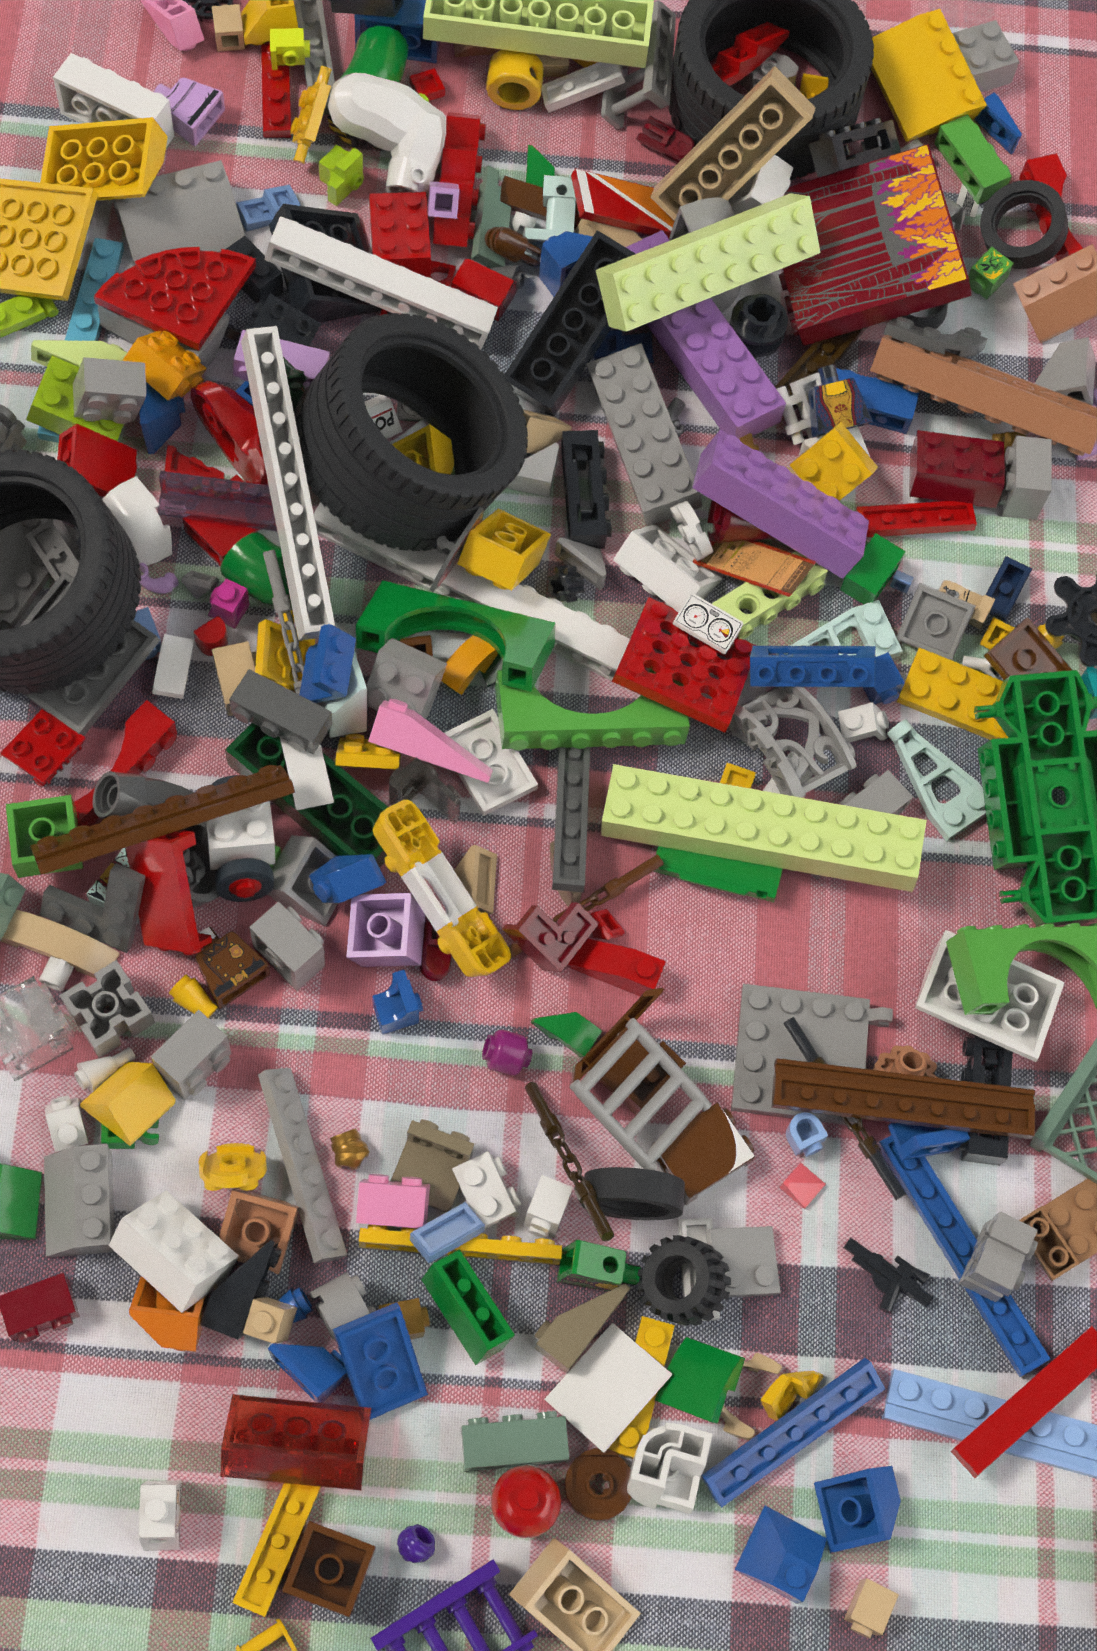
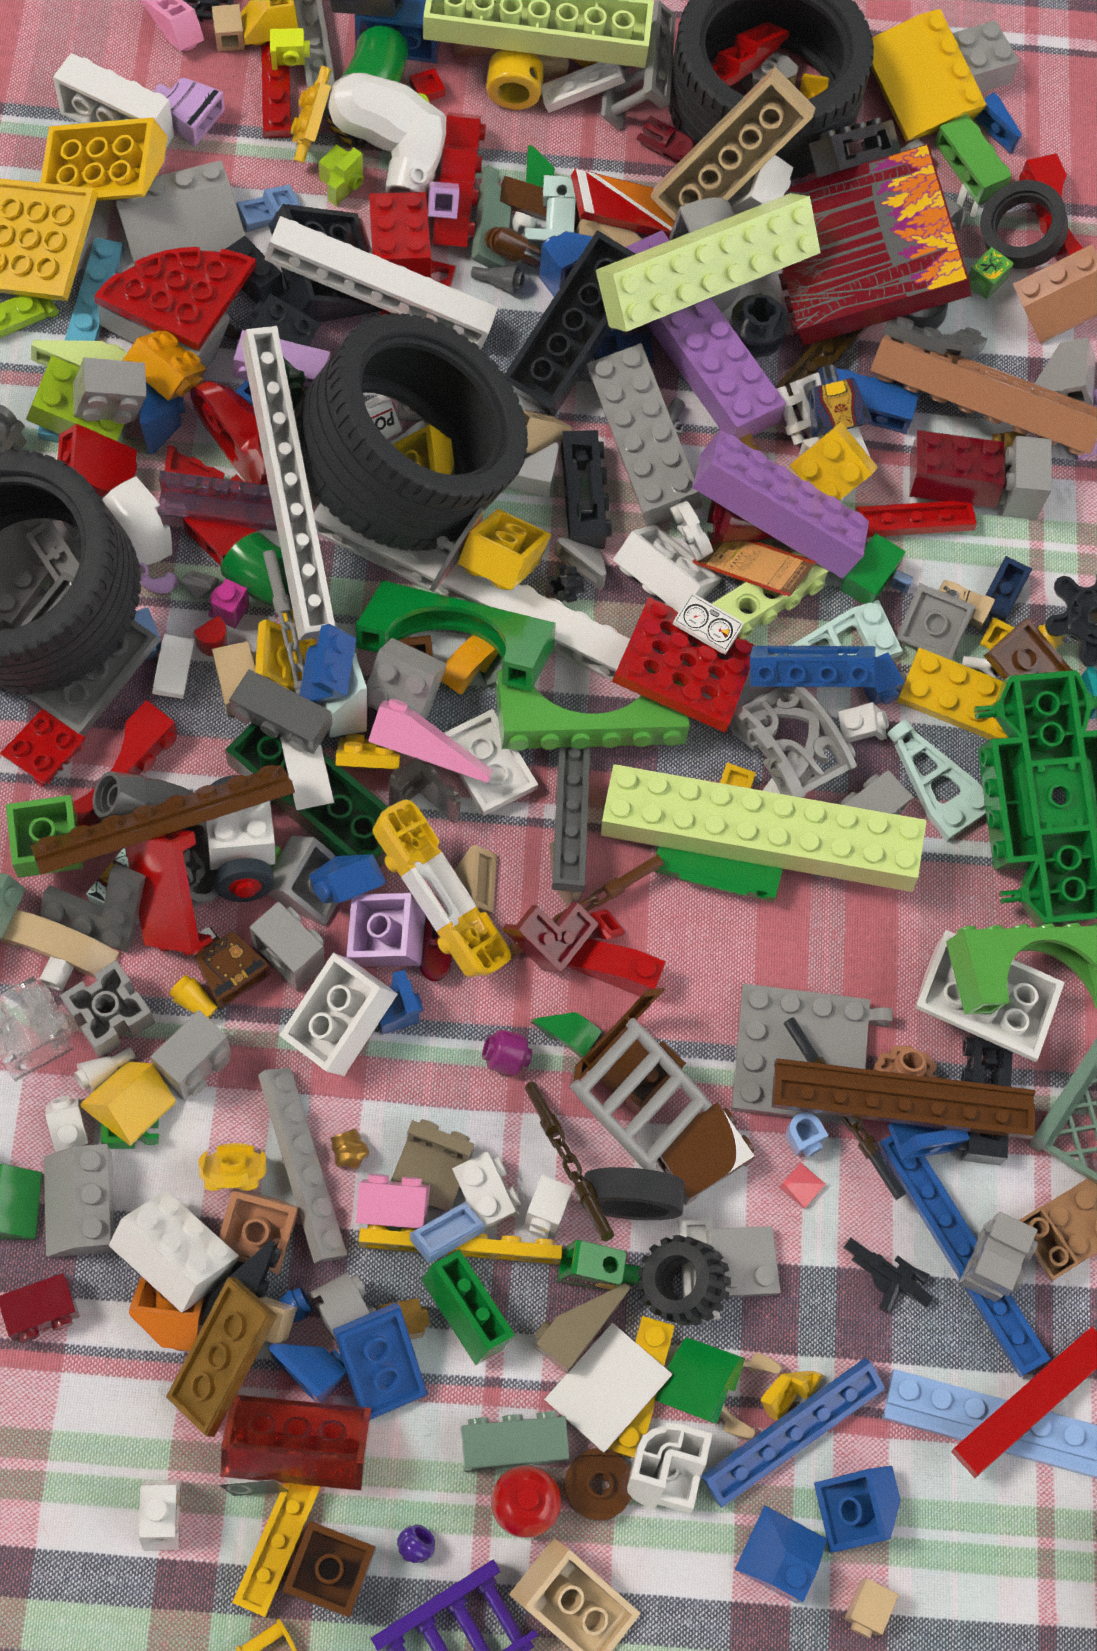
(221, 1356): none -> pearl gold tile
(254, 1487): none -> black sticker
(338, 1014): none -> white brick
(485, 285): red piece -> none

